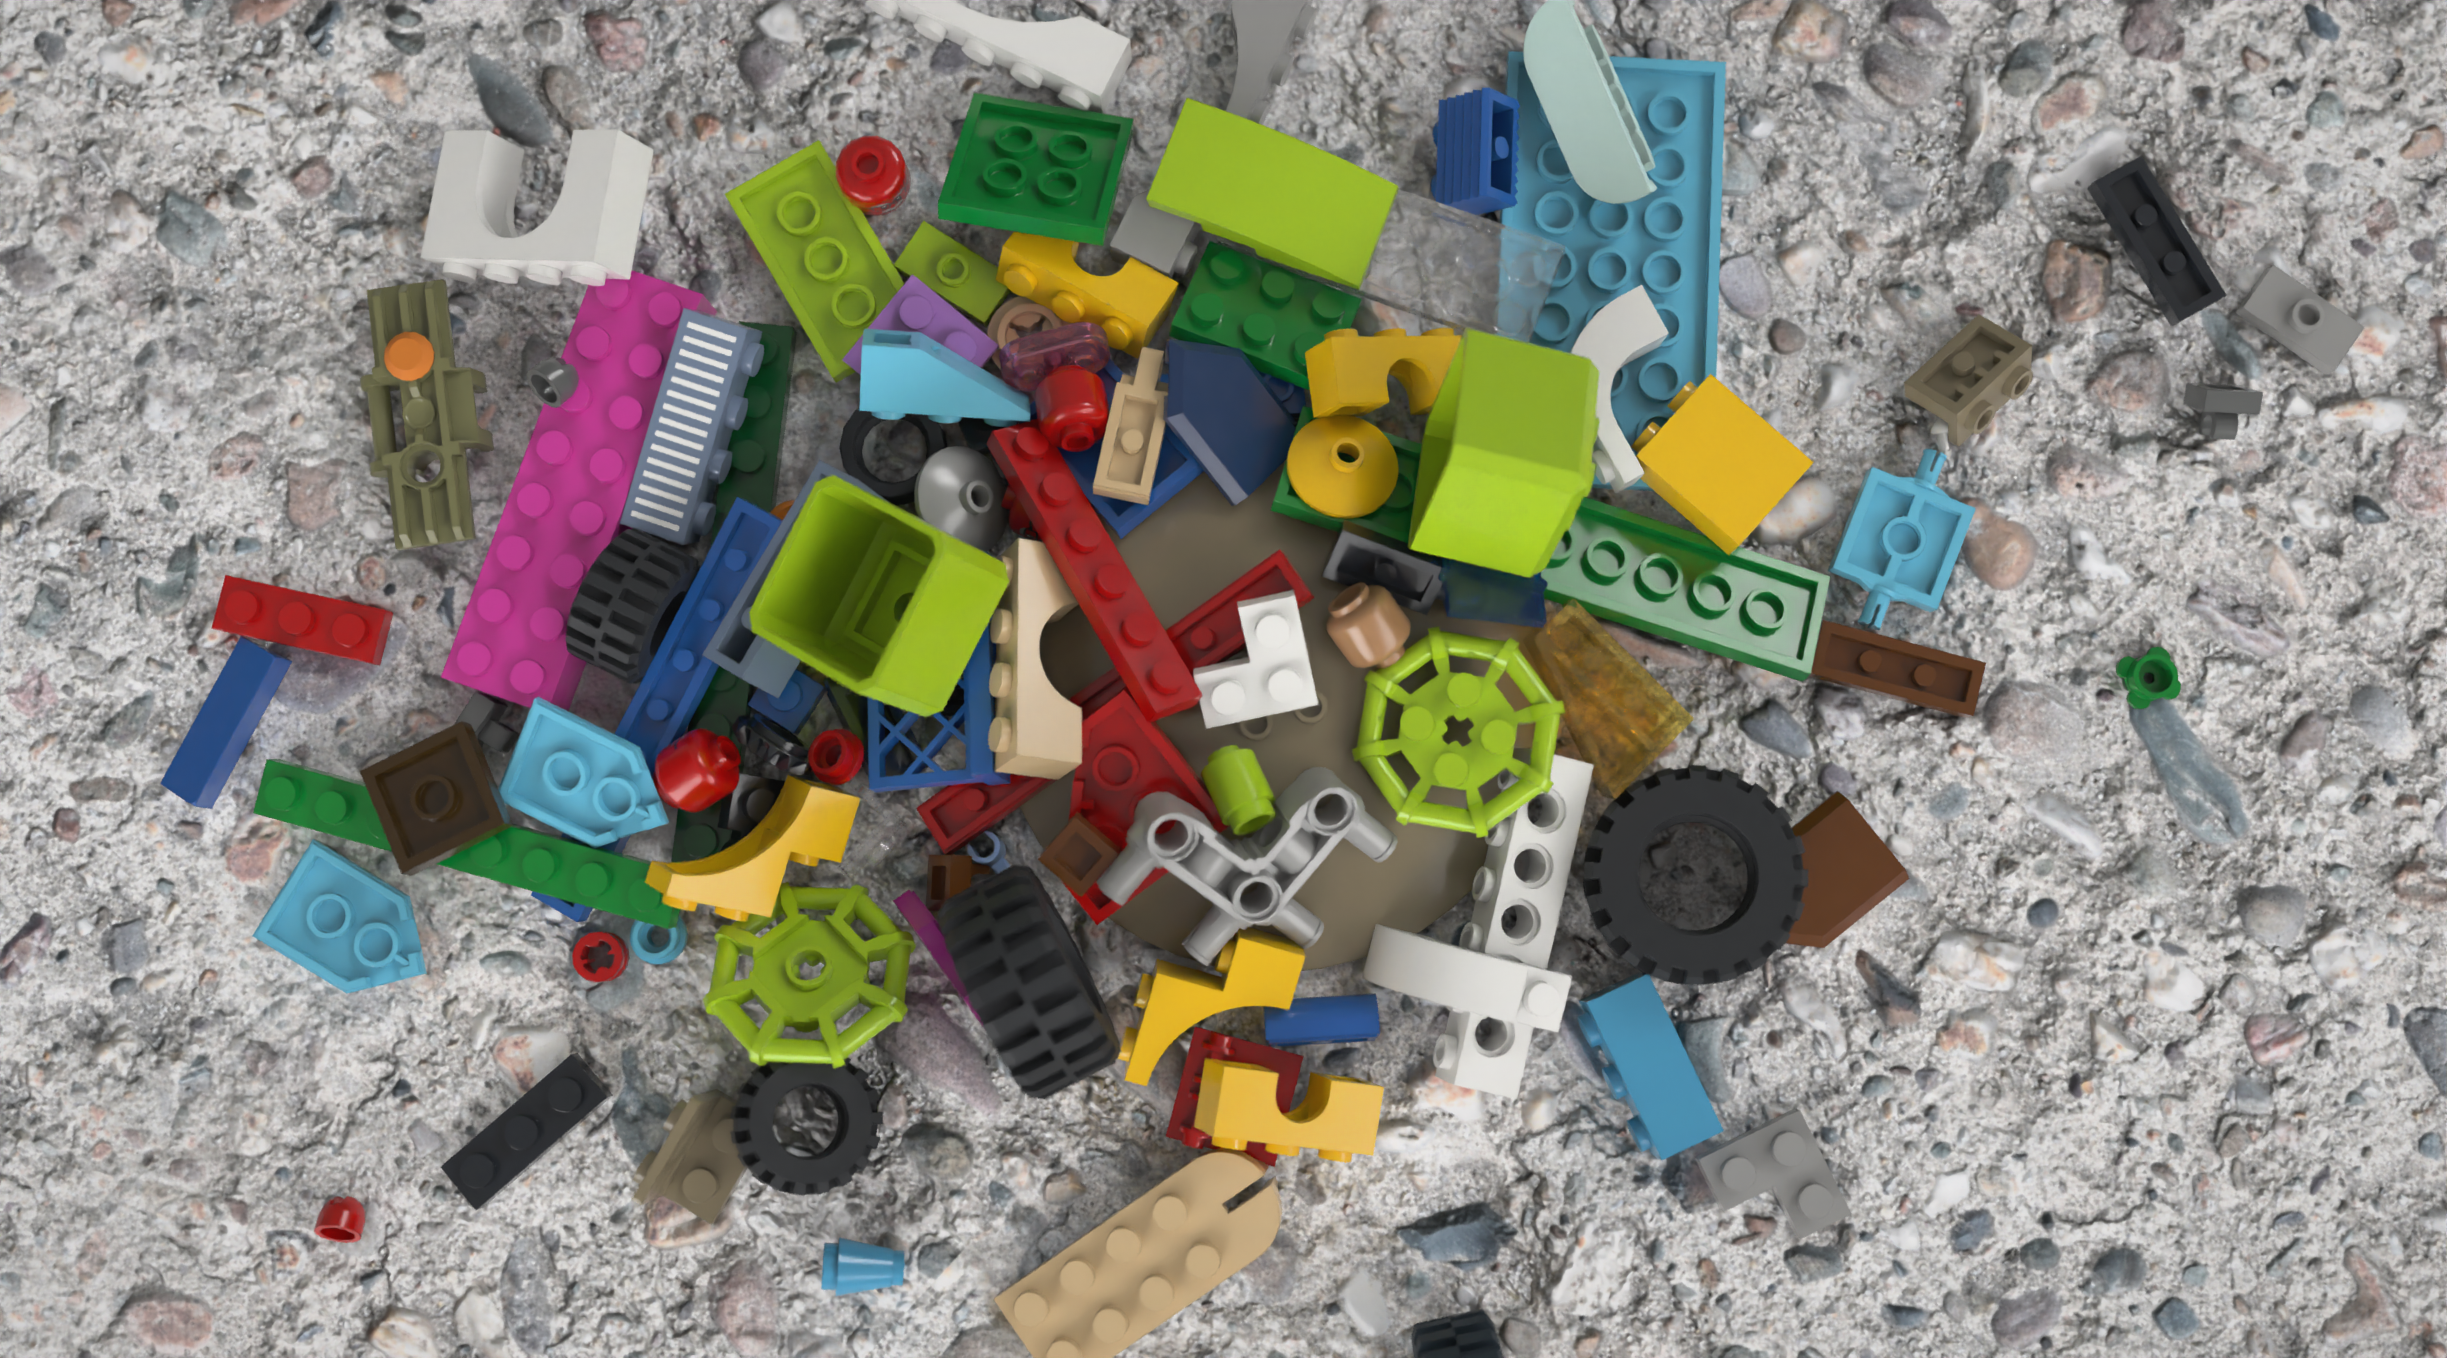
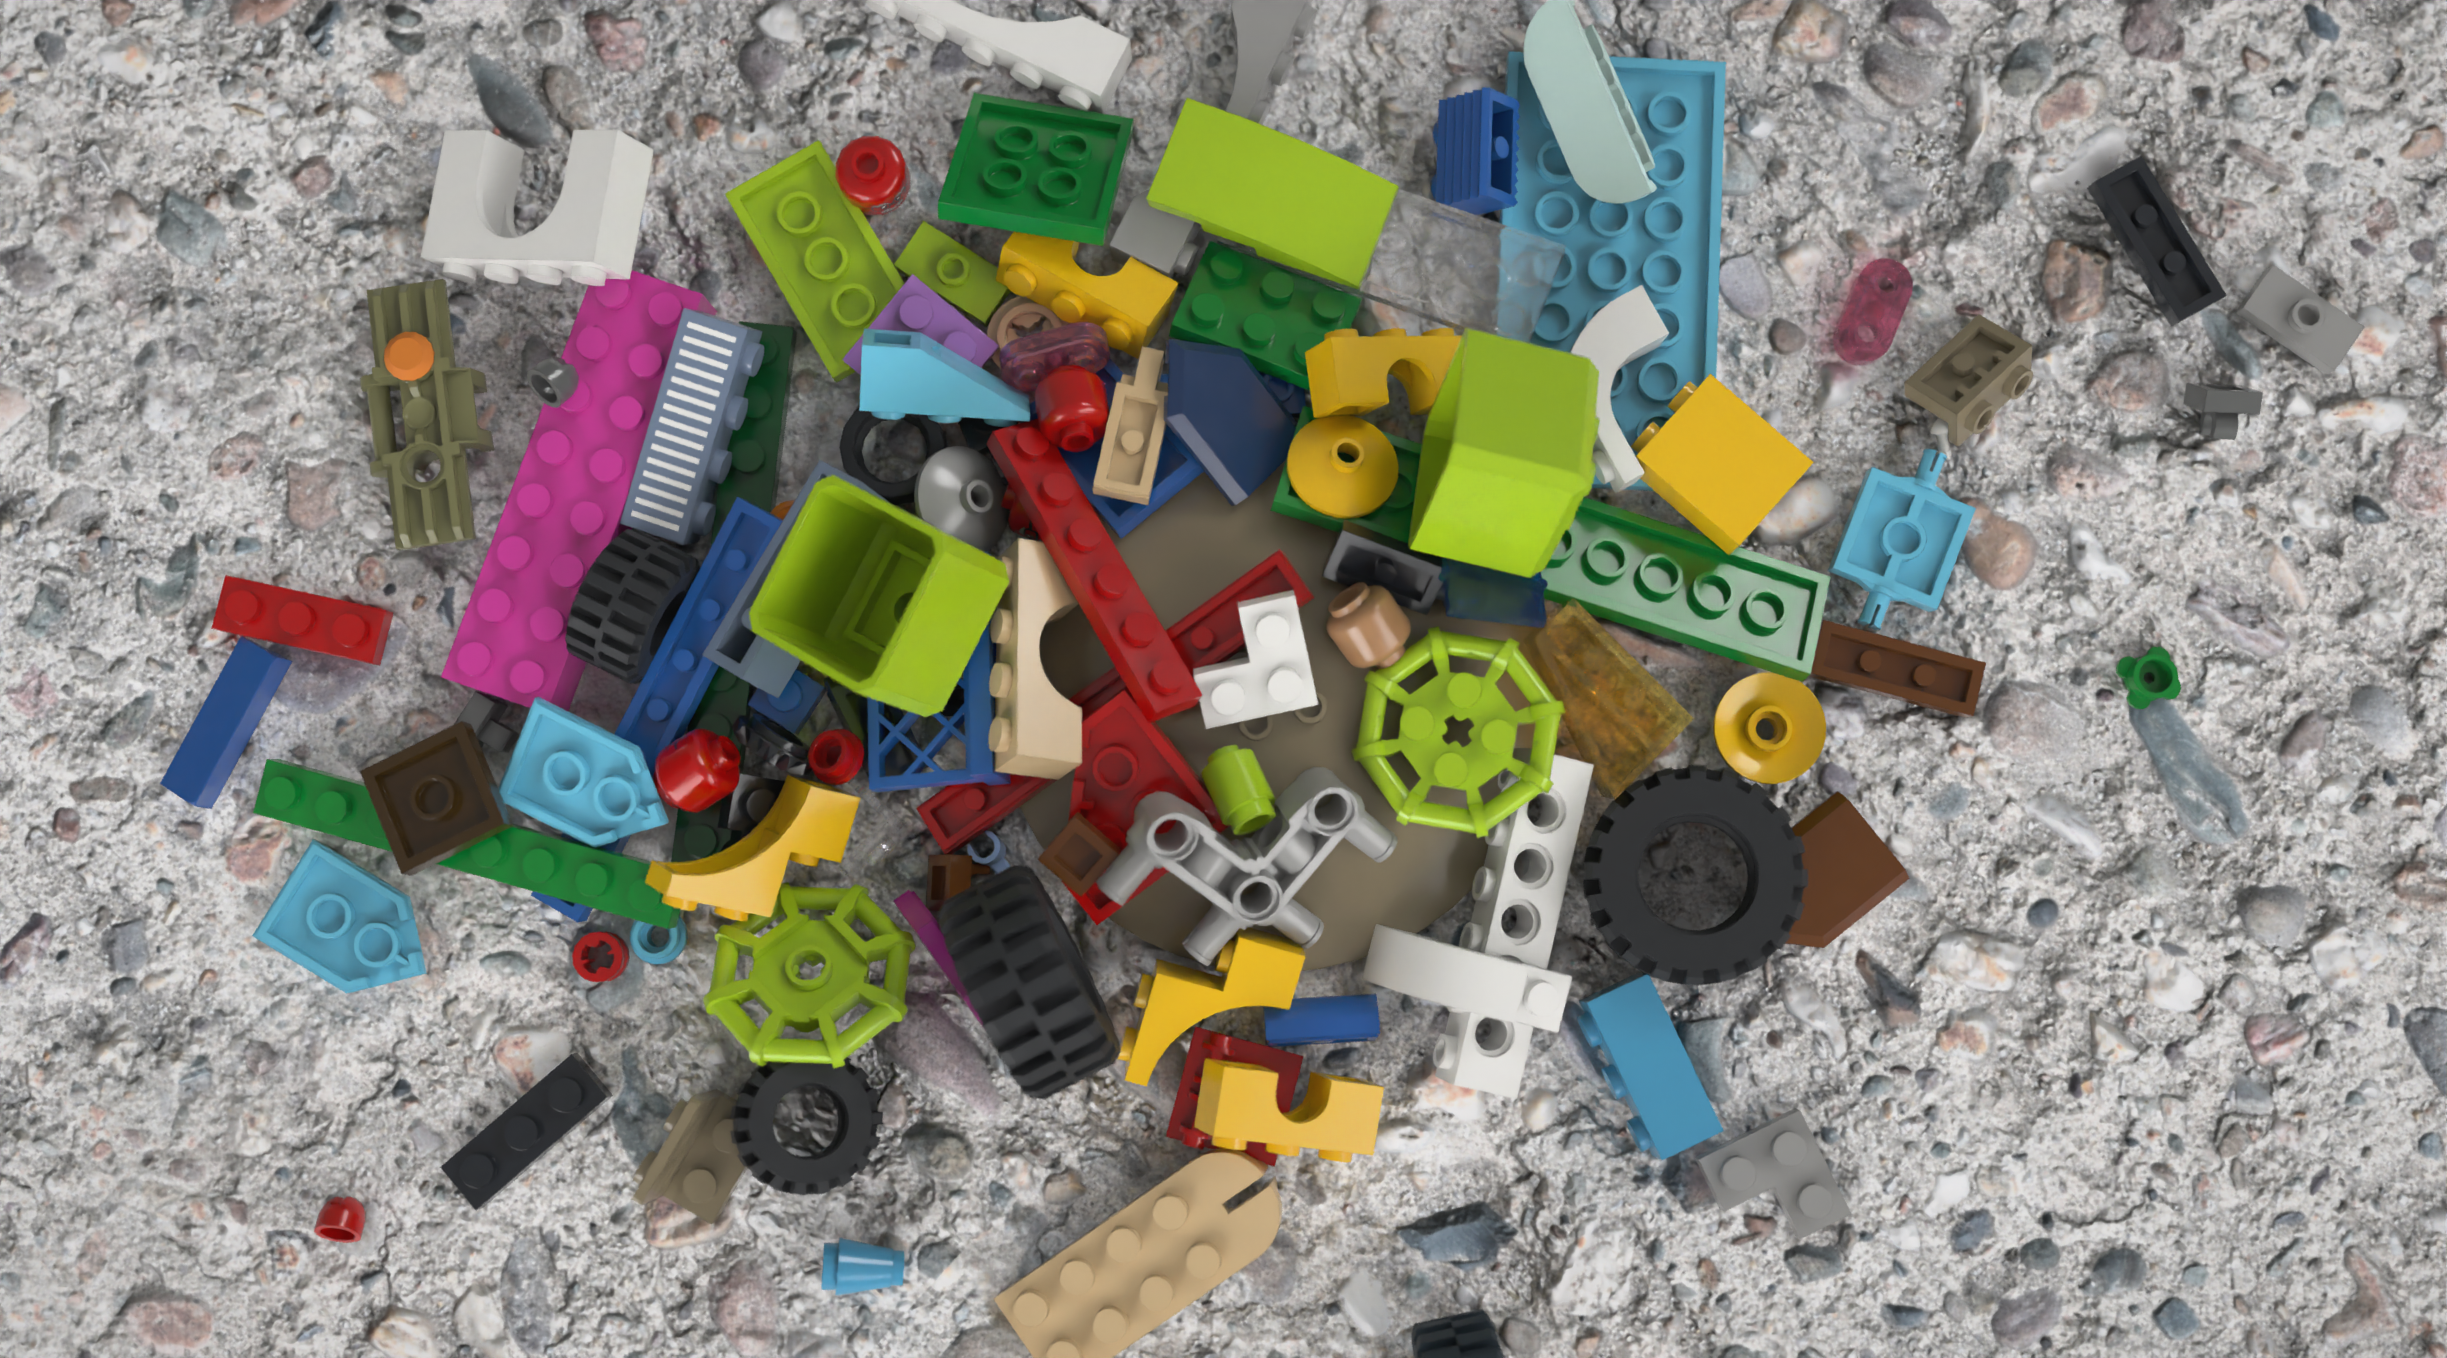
(1796, 722): none -> yellow dish
(1873, 309): none -> clear pink plate

